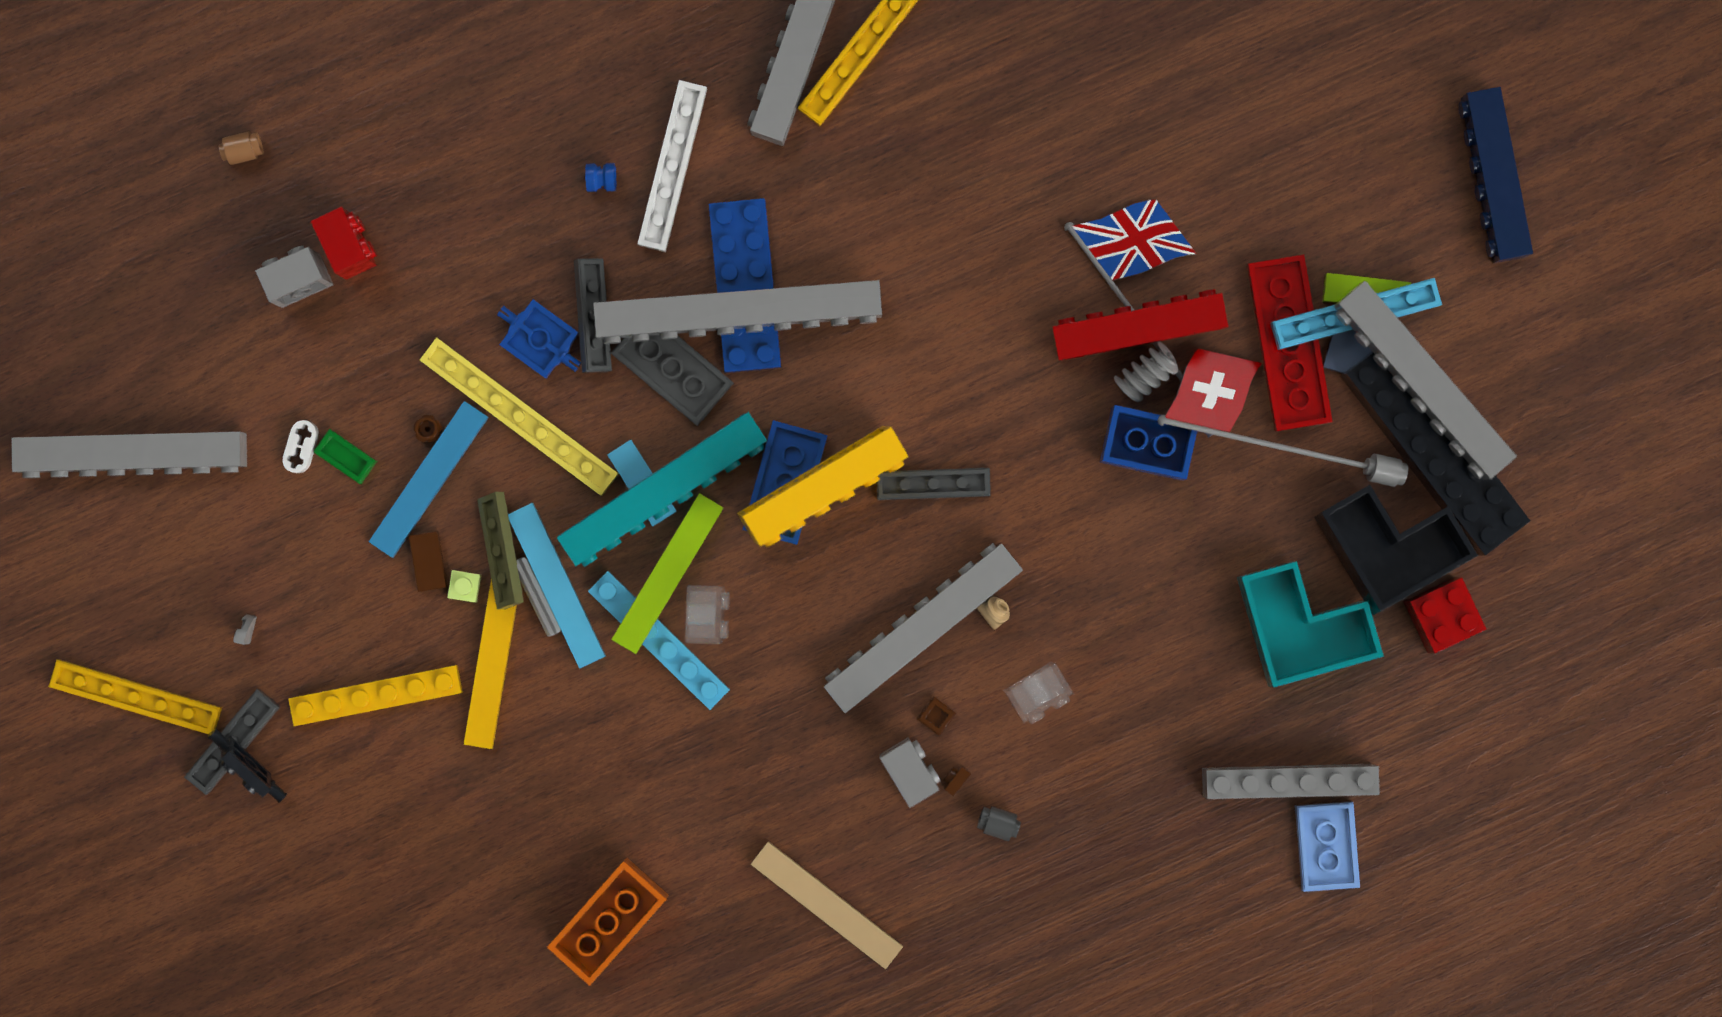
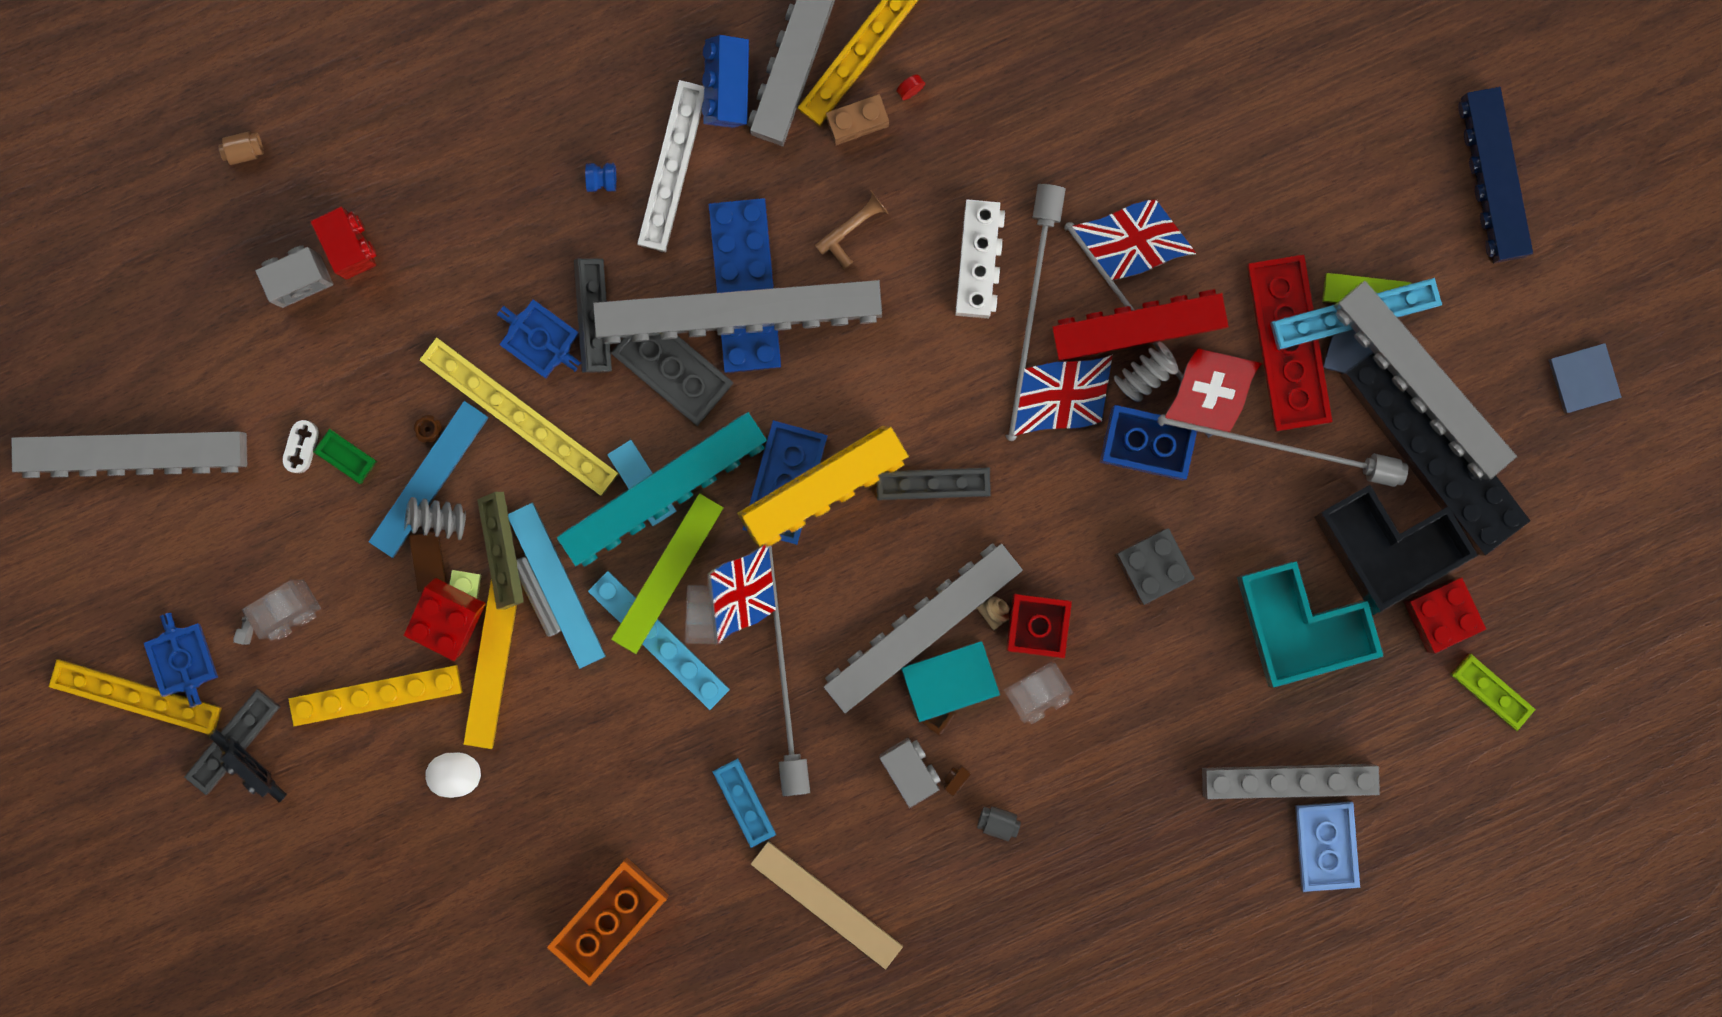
(180, 660): none -> blue plate
(282, 609): none -> clear brick
(435, 517): none -> light grey piece
(444, 619): none -> red brick
(453, 775): none -> white hat
(725, 81): none -> blue brick
(740, 597): none -> flag
(744, 802): none -> dark azure tile
(831, 241): none -> medium nougat piece
(857, 119): none -> medium nougat brick
(910, 87): none -> red tile
(950, 681): none -> teal tile
(978, 257): none -> white brick
(1038, 626): none -> red brick
(1055, 392): none -> flag
(1154, 566): none -> dark grey brick
(1493, 692): none -> lime tile
(1585, 378): none -> sand blue tile

